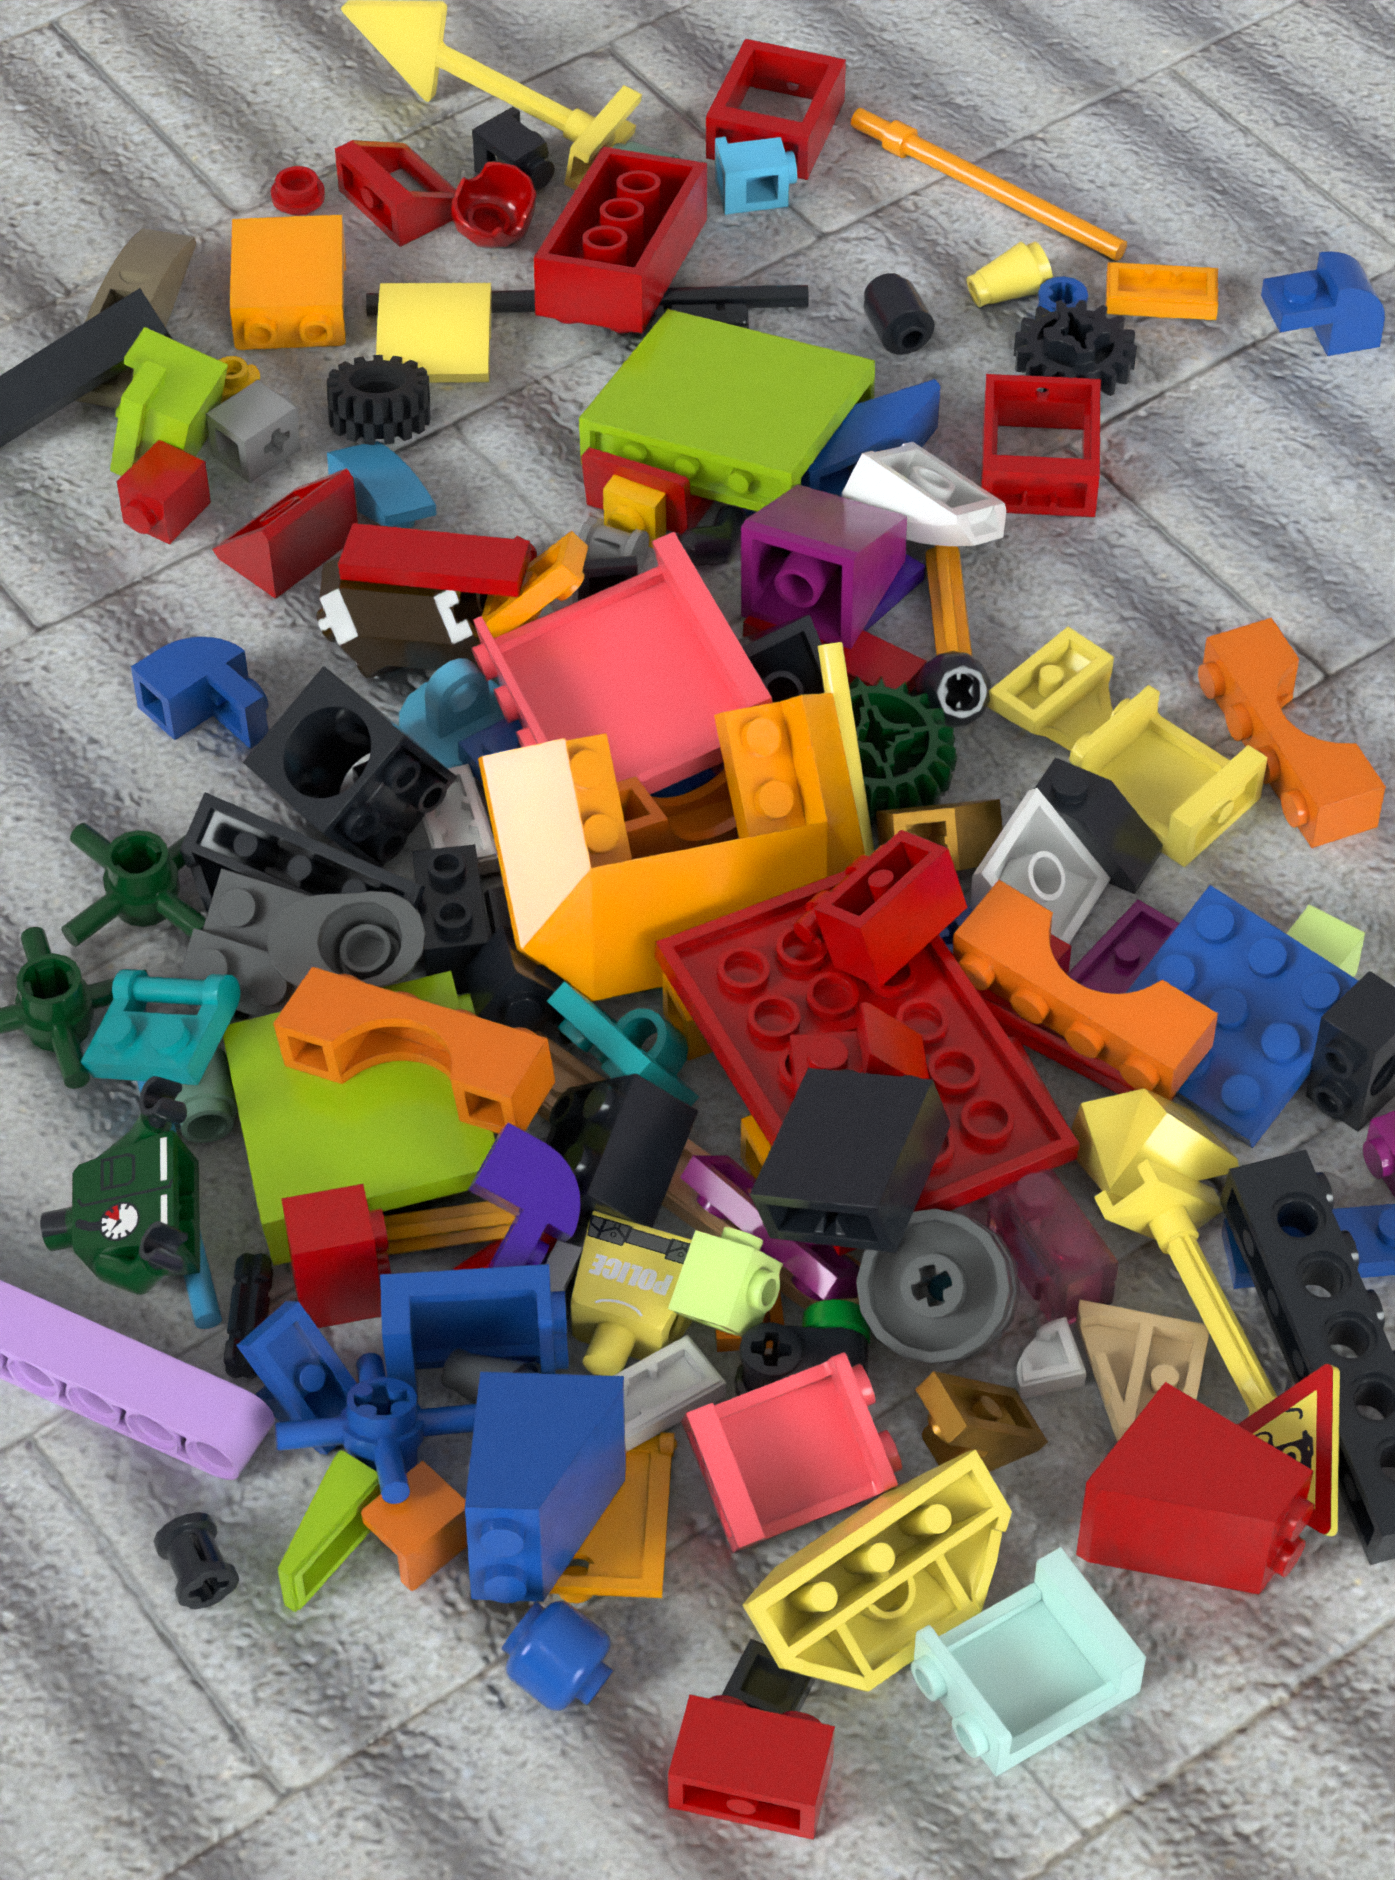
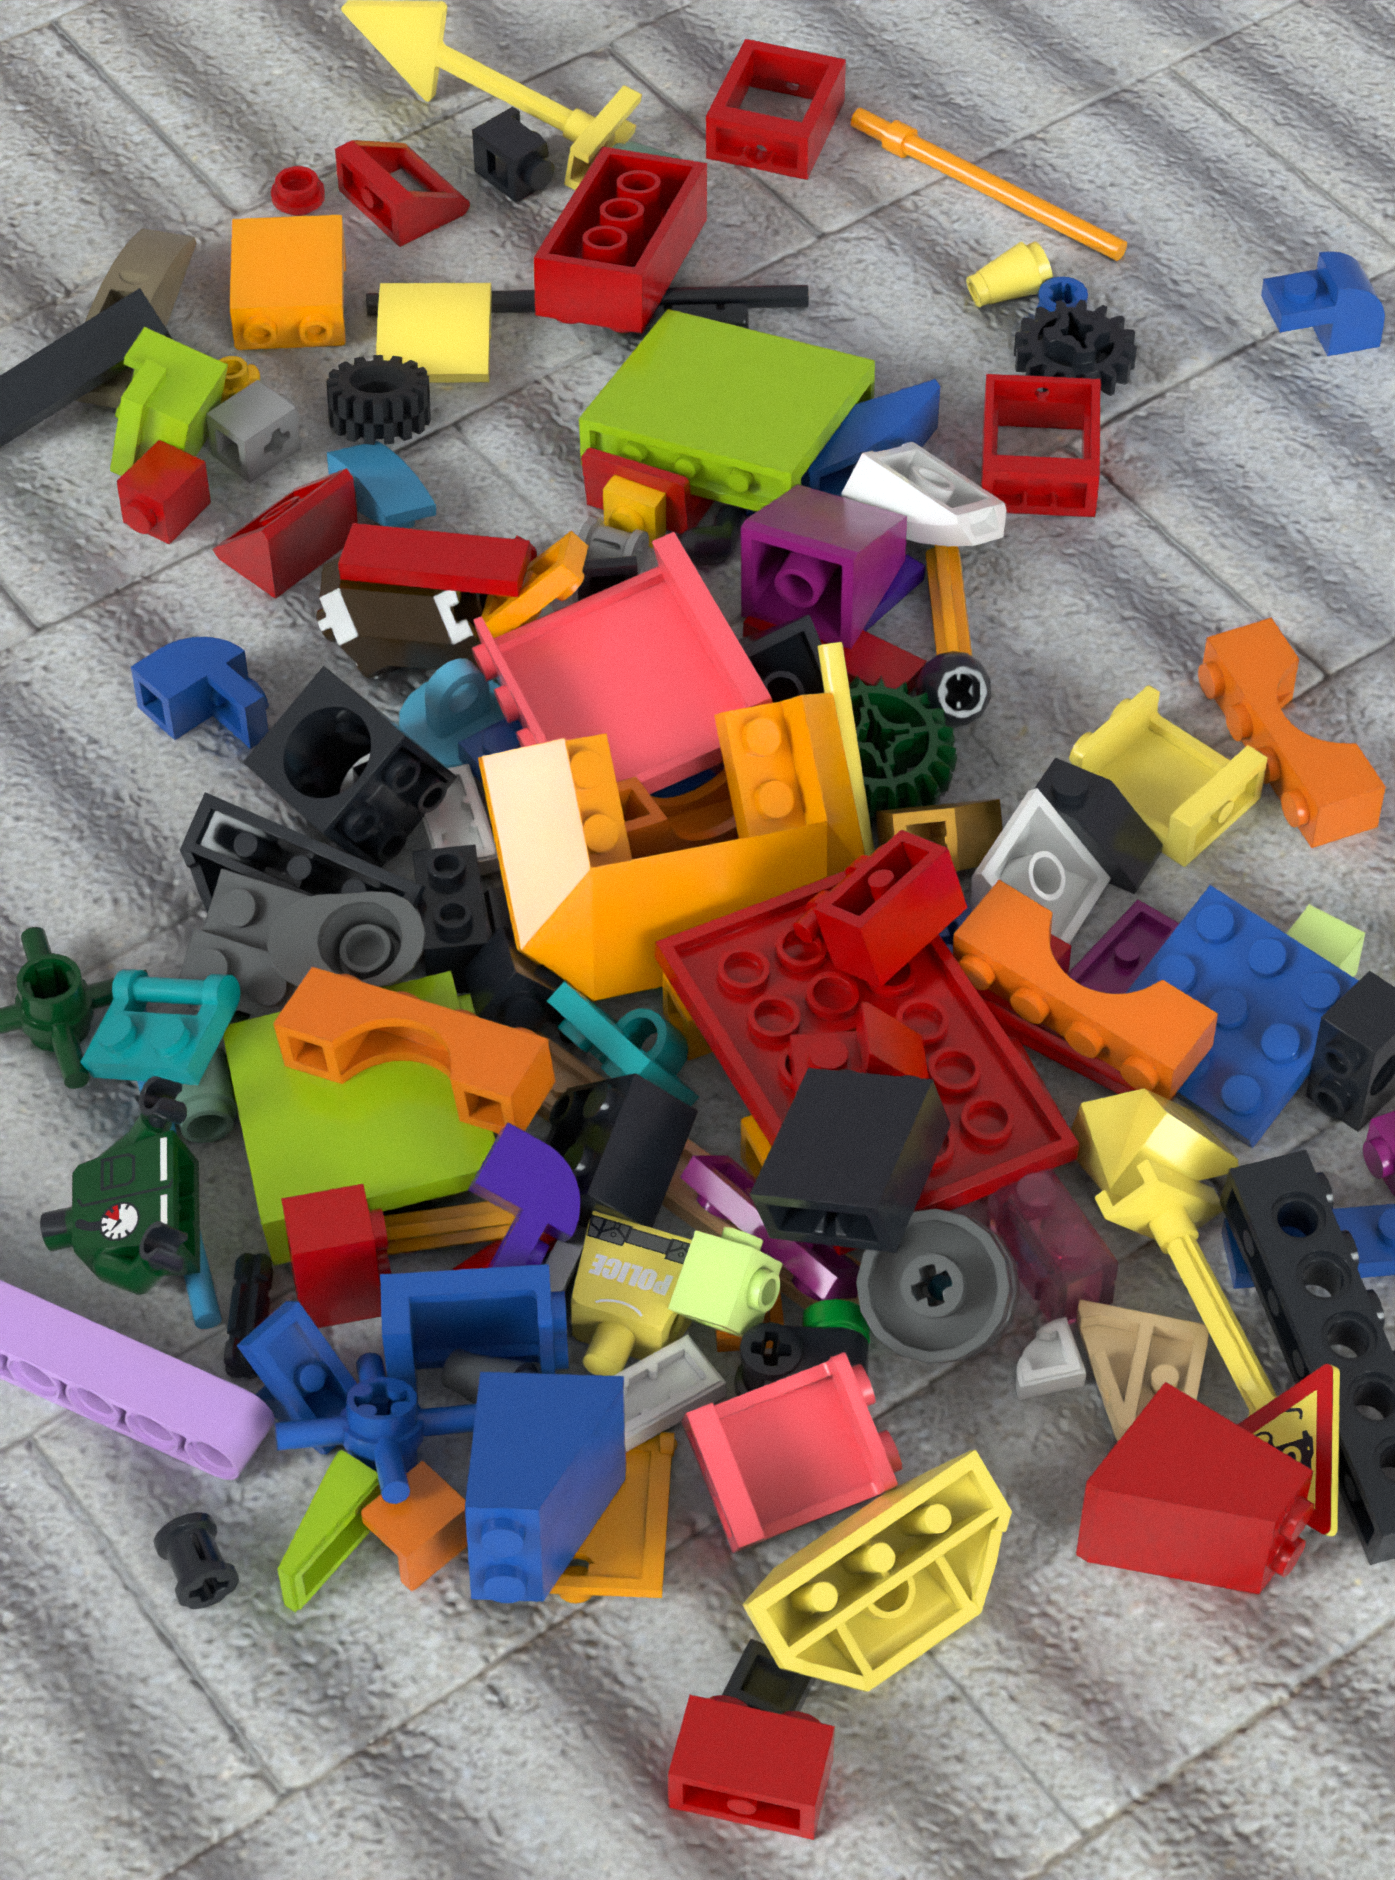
(137, 881): dark green bar -> none
(494, 205): red hair -> none
(558, 1655): blue head -> none
(753, 174): medium azure brick -> none
(897, 314): black brick -> none
(977, 1417): pearl gold slope -> none
(1029, 1666): light aqua panel -> none
(1058, 690): light yellow slope -> none
(1162, 291): light orange plate -> none

